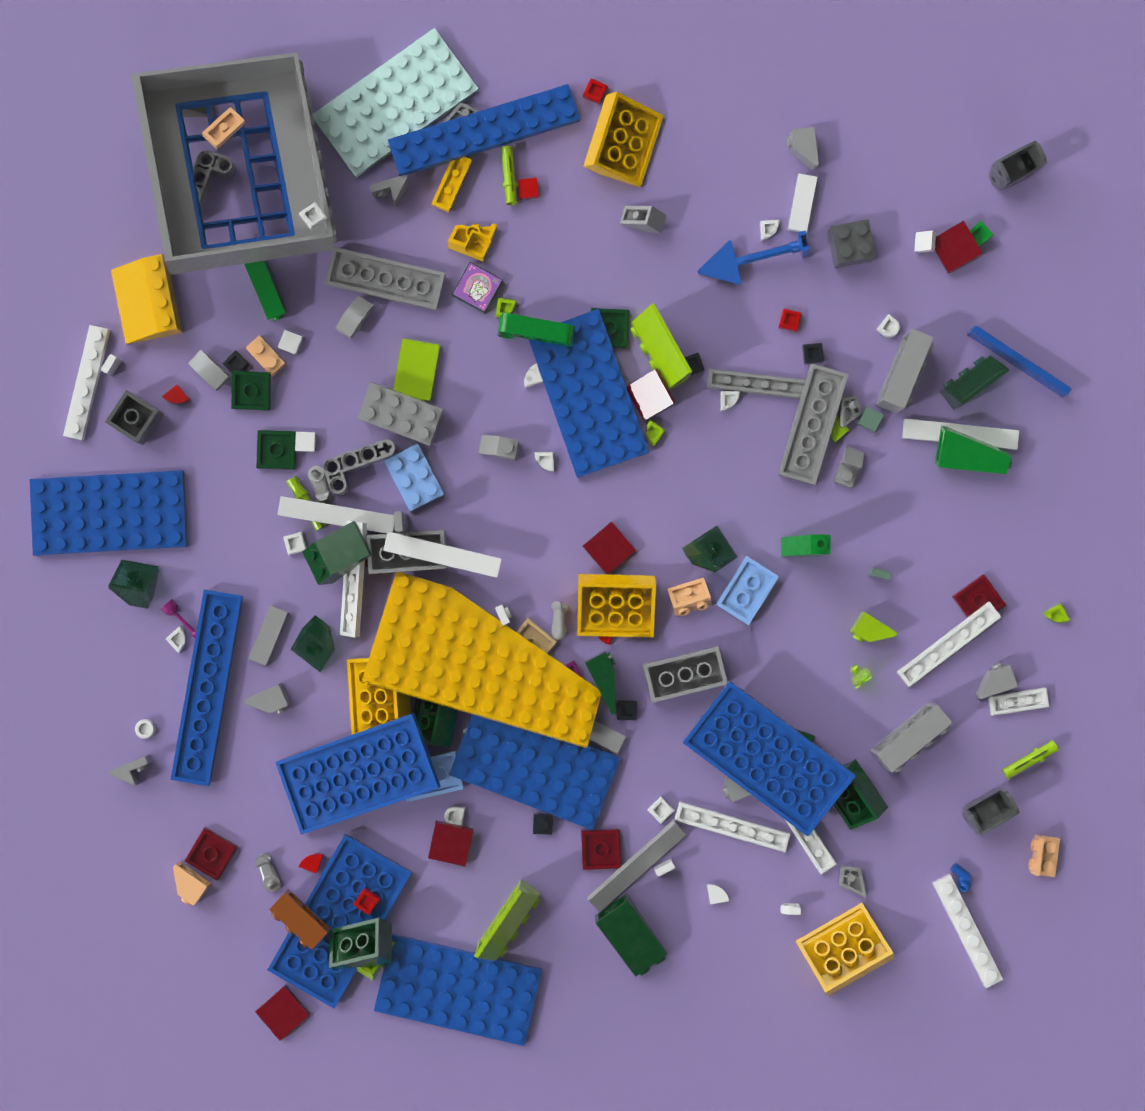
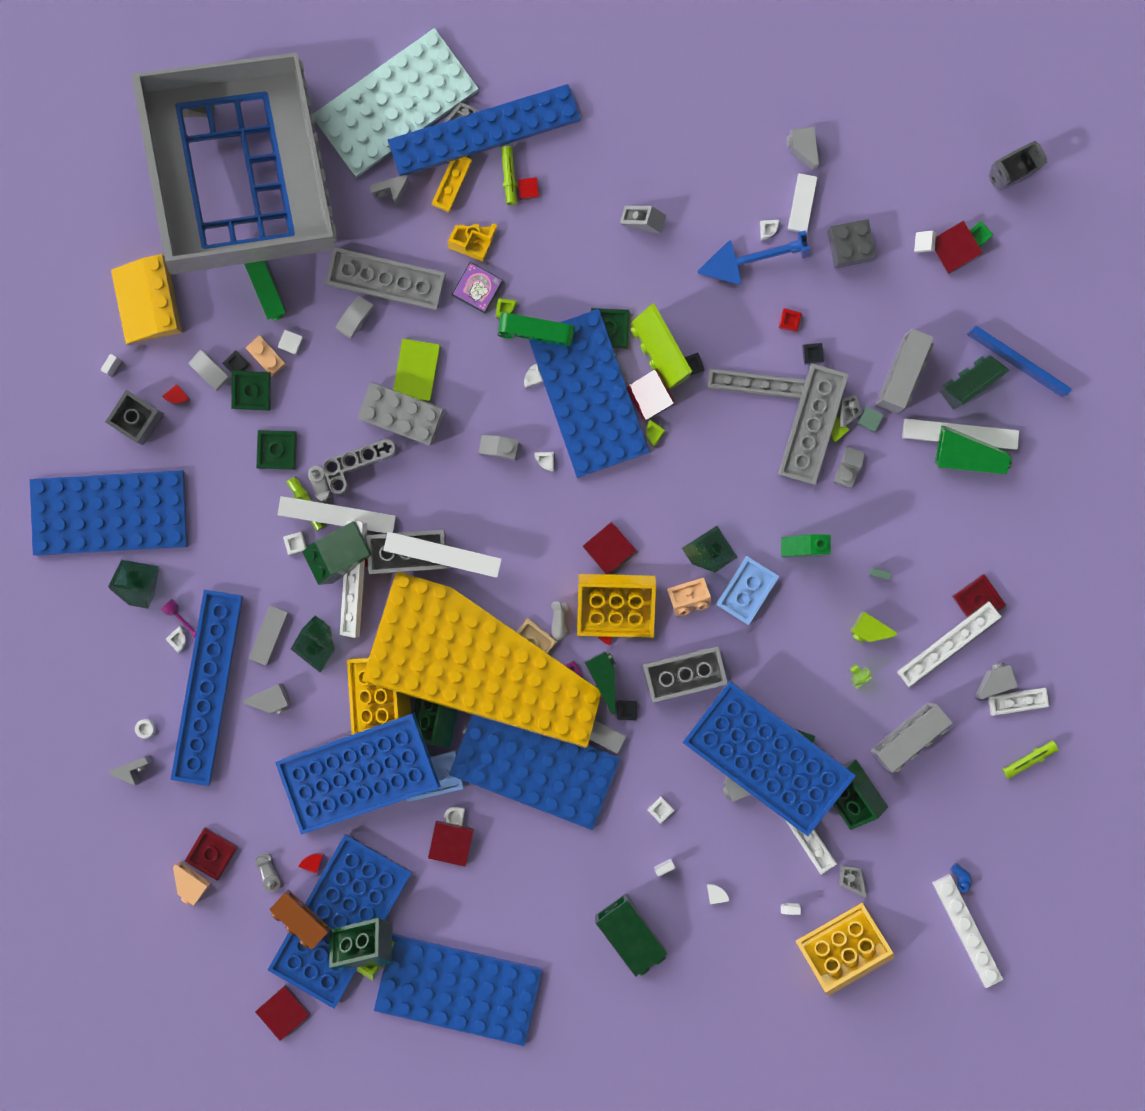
(86, 382): white plate -> none
(210, 171): light grey beam -> none
(223, 128): light nougat plate -> none
(305, 442): white tile -> none
(313, 216): white tile -> none
(366, 901): red tile -> none
(401, 522): light grey tile -> none
(414, 477): light blue plate -> none
(504, 614): white plate -> none
(507, 921): lime slope -> none
(542, 824): black plate -> none
(595, 91): red tile -> none
(601, 849): dark red tile -> none
(623, 139): yellow slope -> none
(636, 866): light grey tile -> none
(728, 399): white tile -> none
(732, 826): white tile -> none
(889, 327): white tile -> none
(990, 811): dark grey piece -> none
(1044, 855): light nougat bracket -> none
(1057, 614): lime tile -> none

